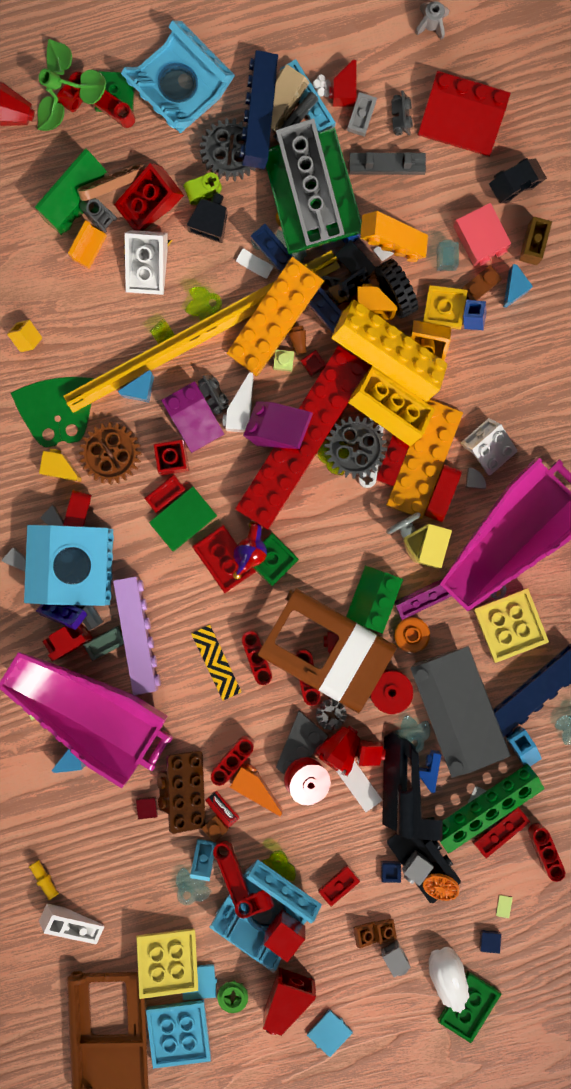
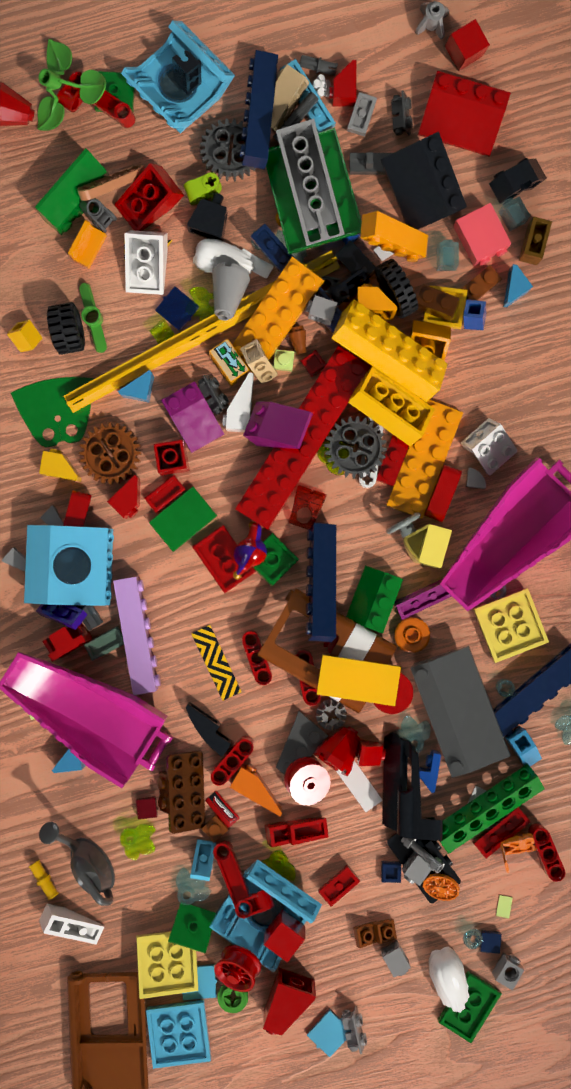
(65, 328): none -> black tyre
(88, 863): none -> dark grey piece
(95, 327): none -> bright green piece
(127, 498): none -> red slope
(141, 841): none -> clear neon green plate
(177, 308): none -> clear blue piece
(187, 73): none -> black hinge
(192, 928): none -> green plate
(208, 729): none -> black slope
(214, 251): none -> white hair
(228, 289): none -> light grey cone
(228, 361): none -> panel
(238, 968): none -> red wheel
(258, 361): none -> tan bracket
(296, 831): none -> red slope
(306, 498): none -> clear red piece
(318, 65): none -> dark grey axle
(321, 310): none -> light grey brick
(321, 583): none -> dark blue brick
(356, 1038): none -> light grey hinge
(358, 680): none -> yellow tile
(424, 182): none -> black slope
(435, 863): none -> light grey bar
(437, 303): none -> reddish brown brick
(467, 45): none -> red head
(478, 940): none -> clear light blue bush
(510, 978): none -> light grey brick
(511, 690): none -> clear light blue bush
(514, 213): none -> clear light blue brick
(517, 845): none -> orange piece

